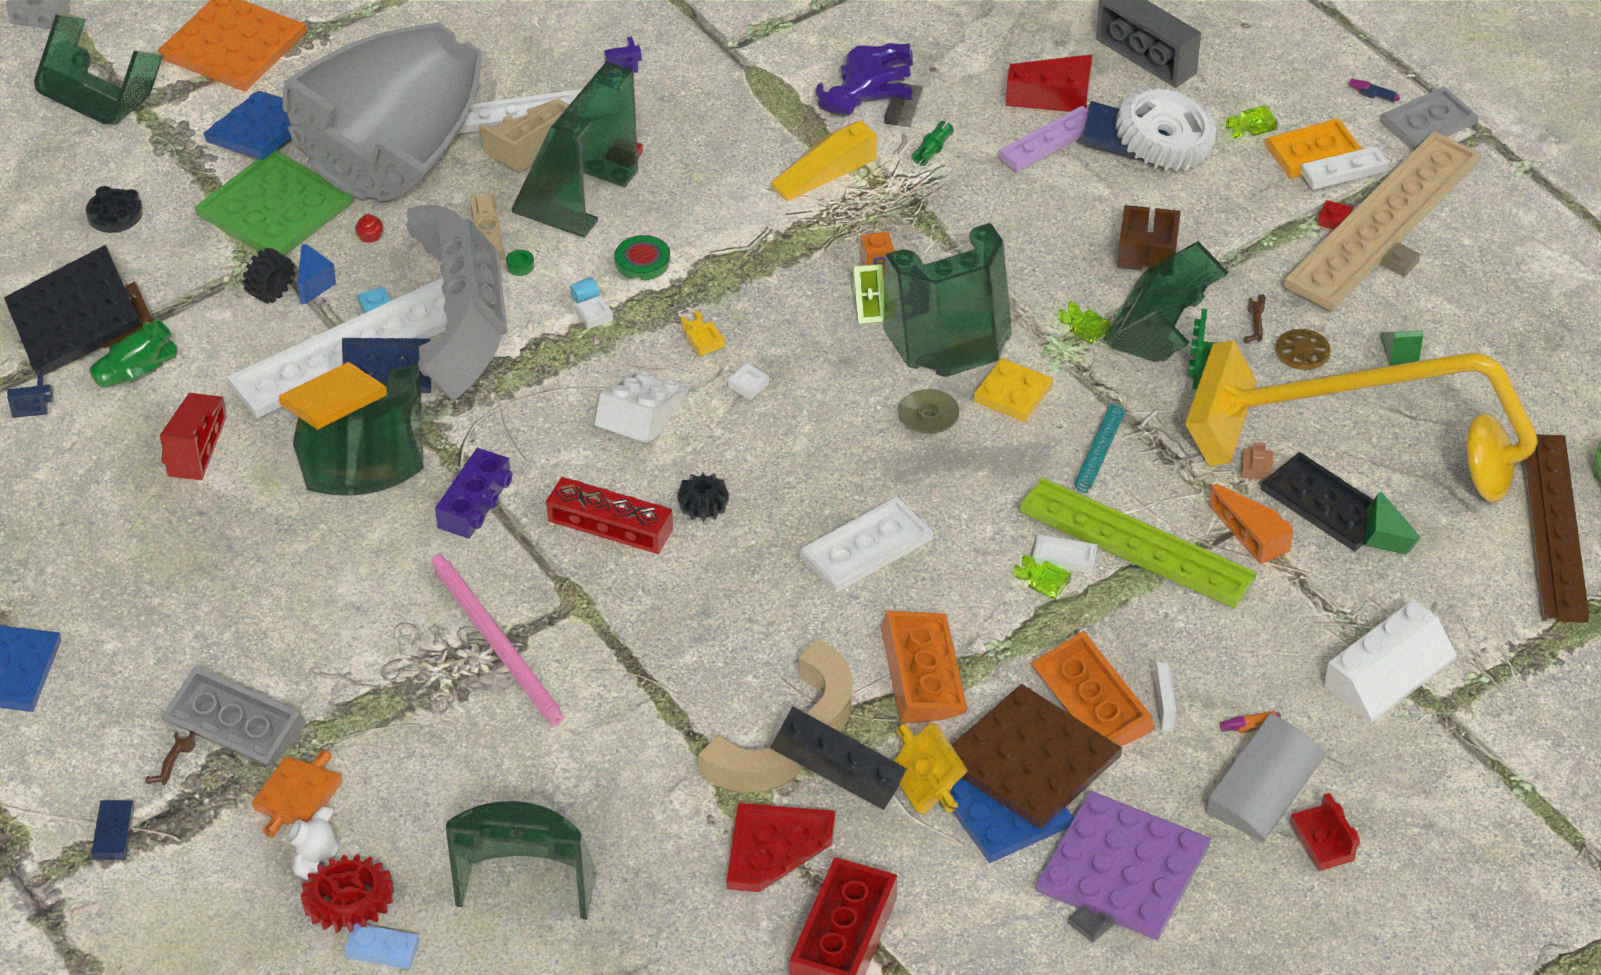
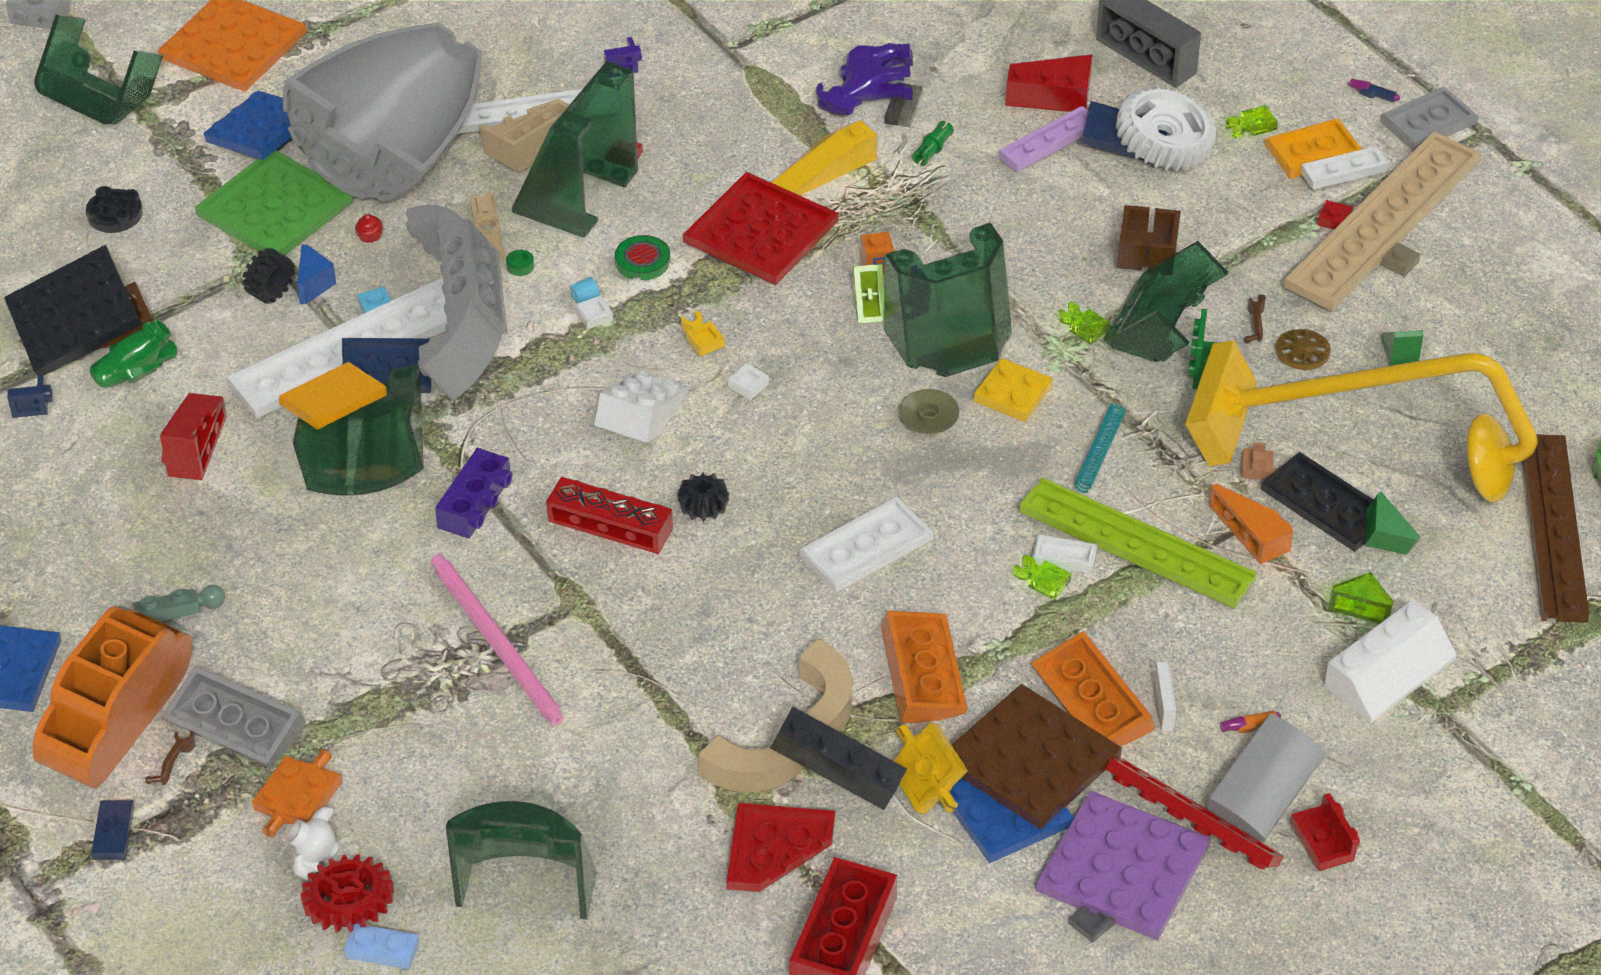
(109, 694): none -> orange brick
(179, 603): none -> sand green plate
(760, 228): none -> red plate
(1205, 820): none -> red plate
(1362, 599): none -> clear neon green slope

